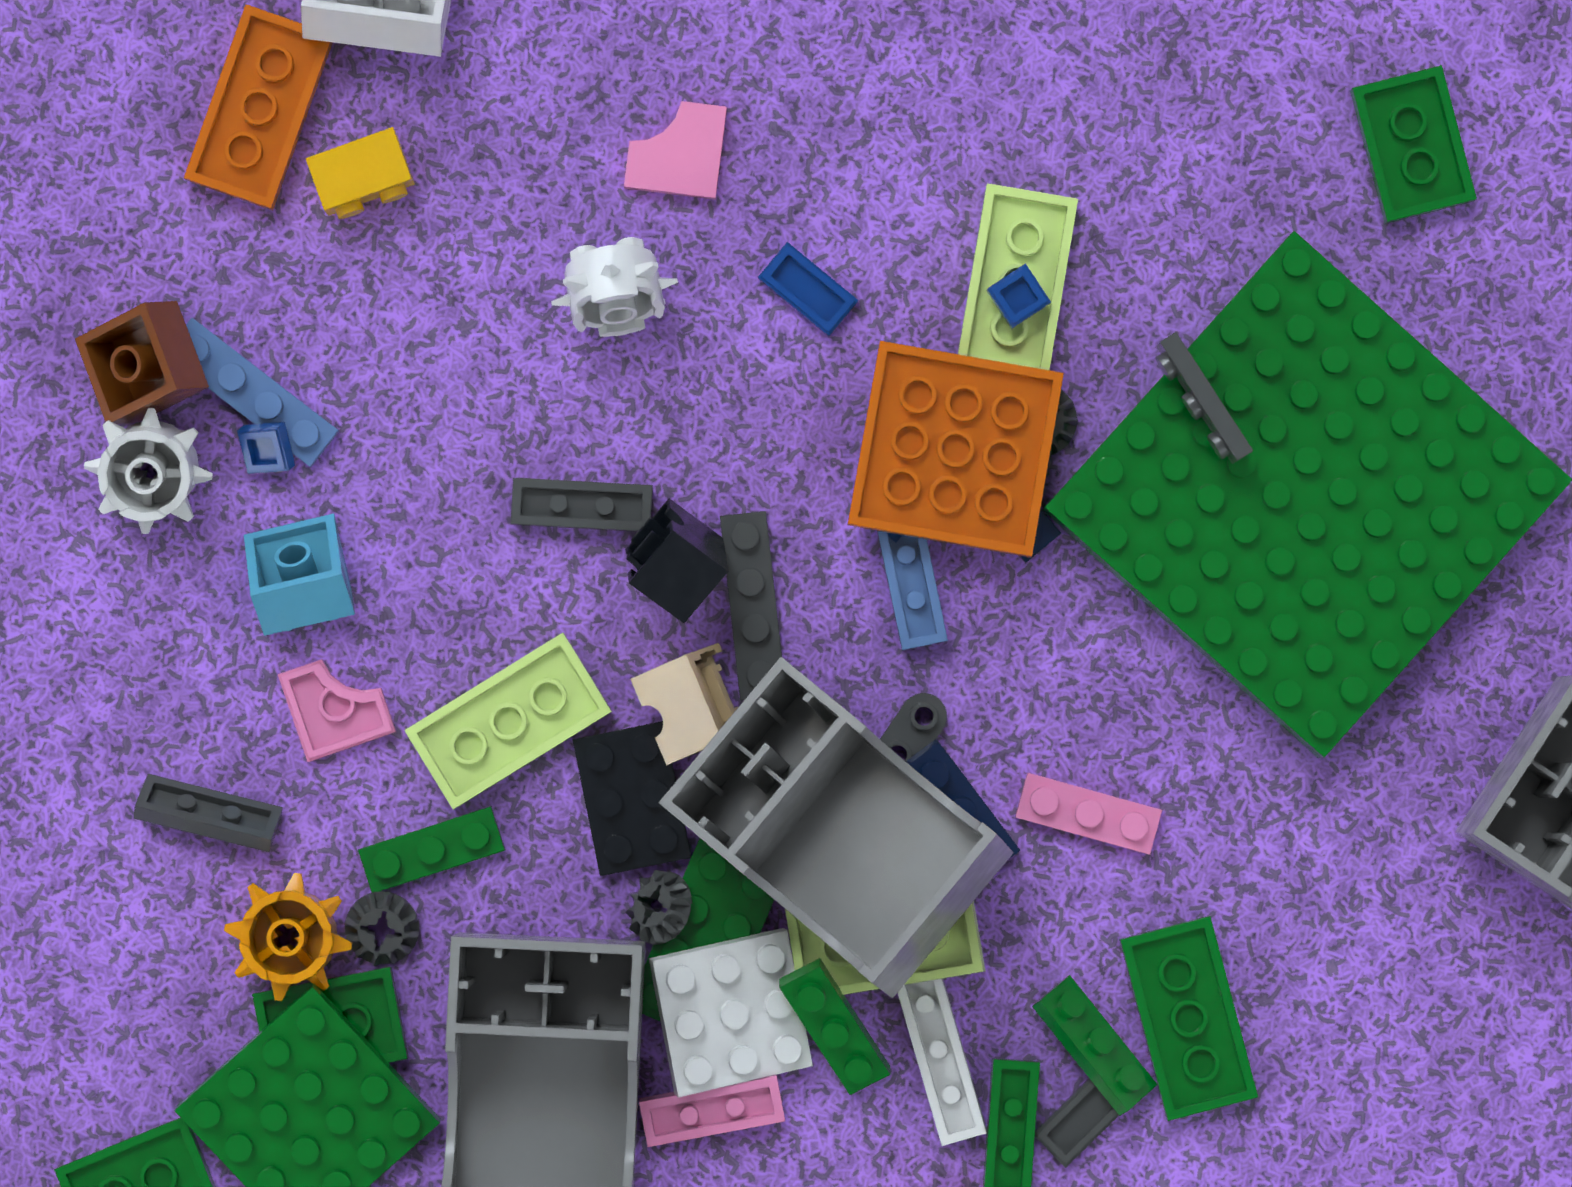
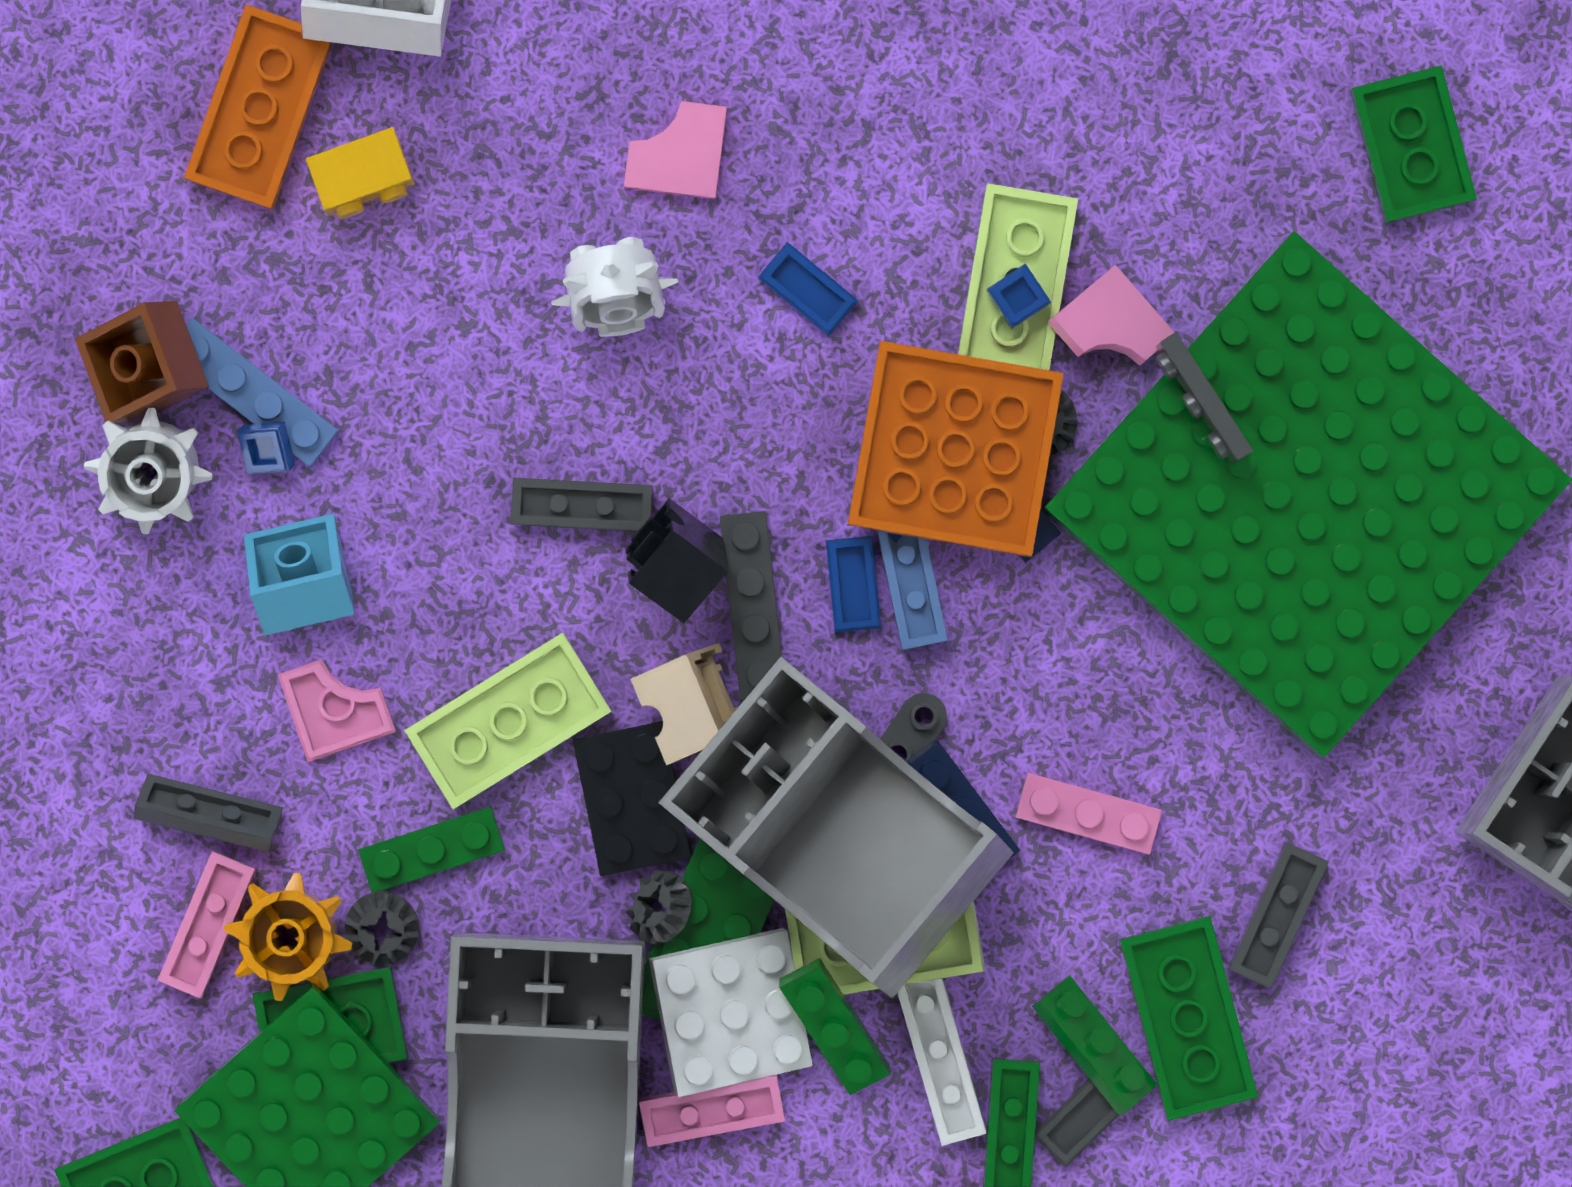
(202, 929): none -> bright pink plate
(853, 584): none -> blue tile
(1111, 317): none -> bright pink tile
(1278, 915): none -> dark grey plate

